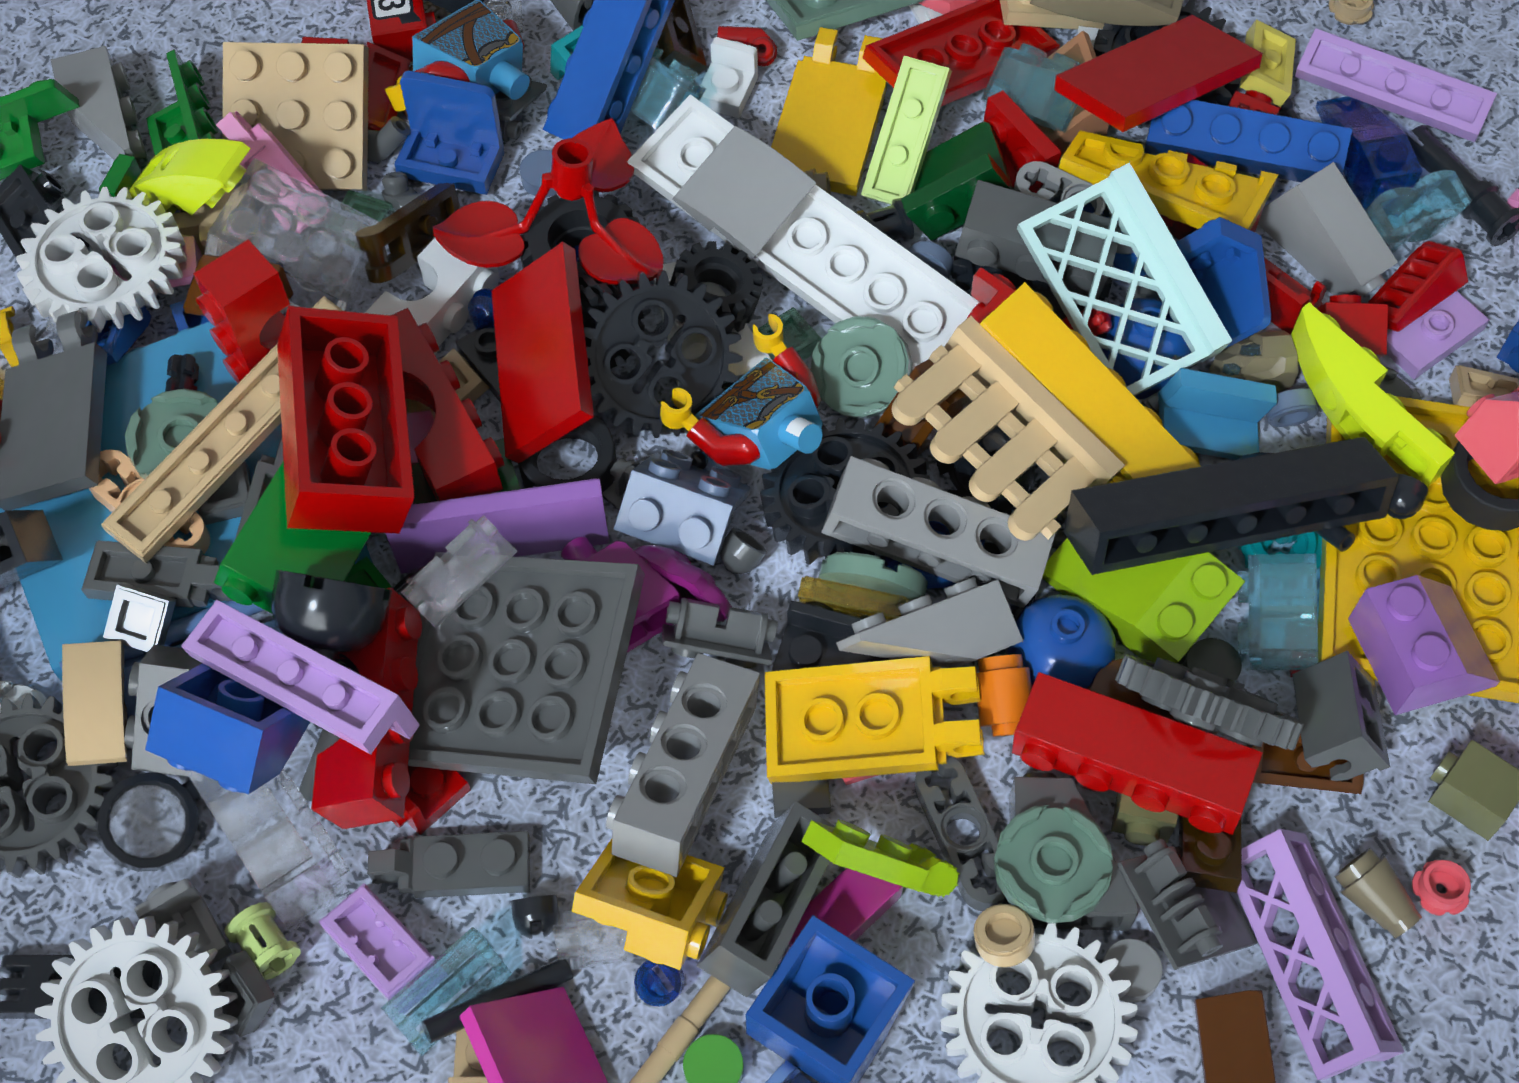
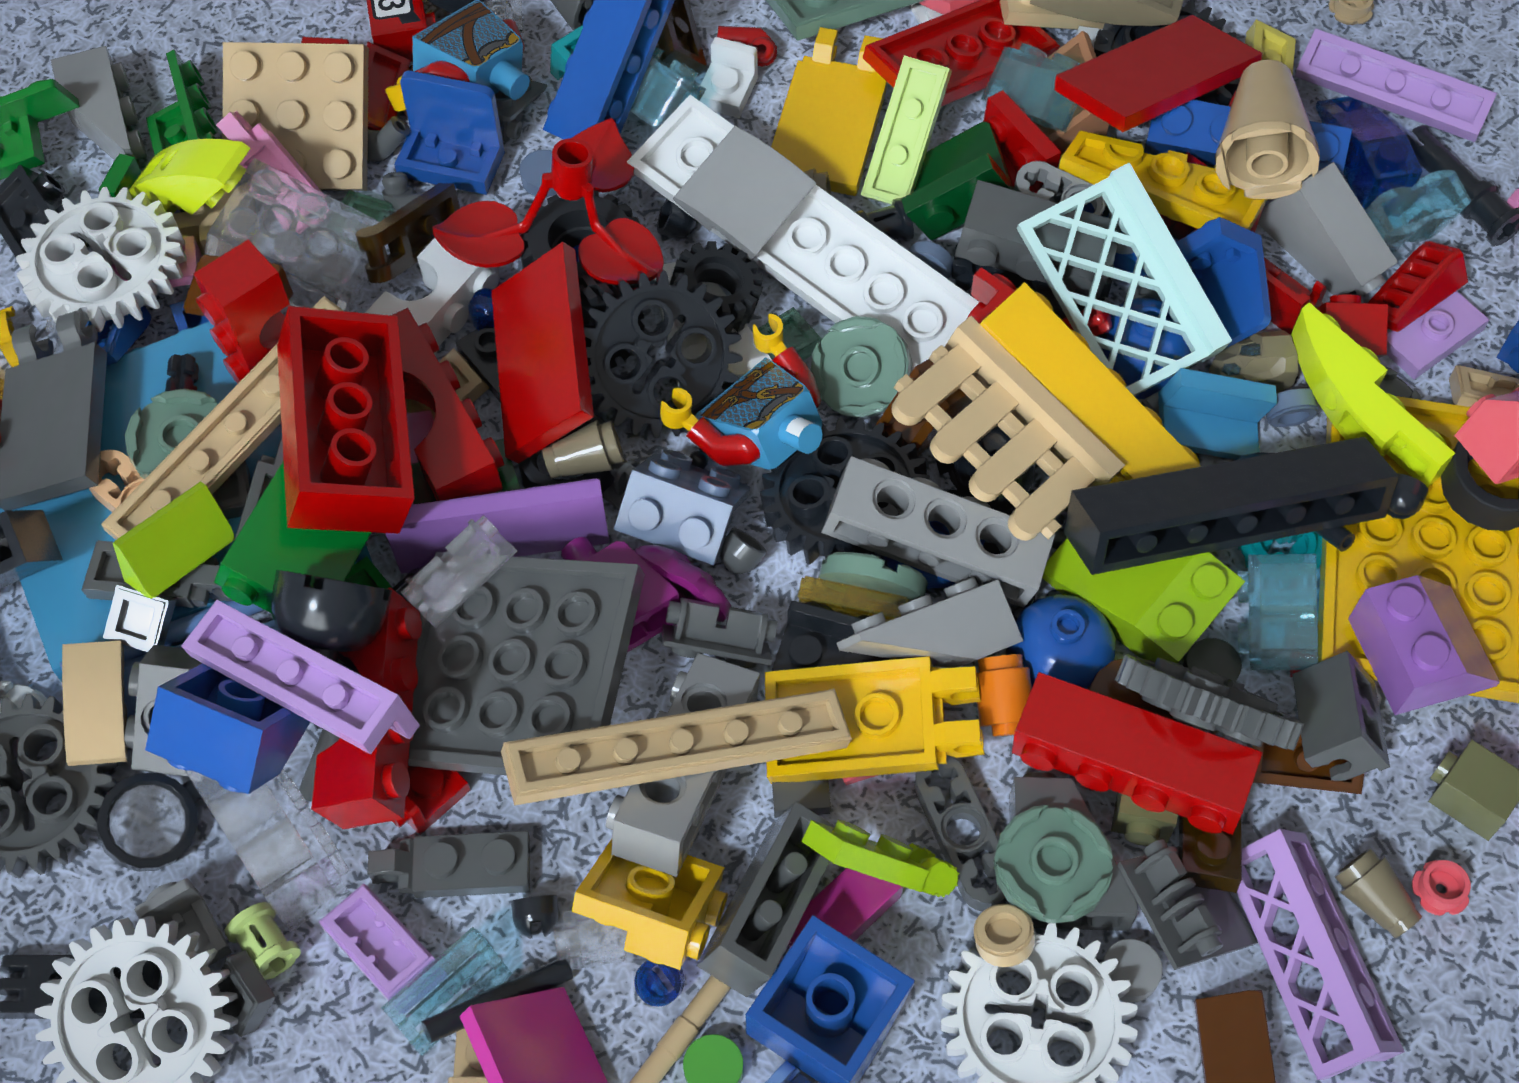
(173, 541): none -> lime slope
(584, 451): none -> dark tan cone
(673, 746): none -> tan tile
(674, 221): none -> black hinge
(1267, 135): none -> tan cone

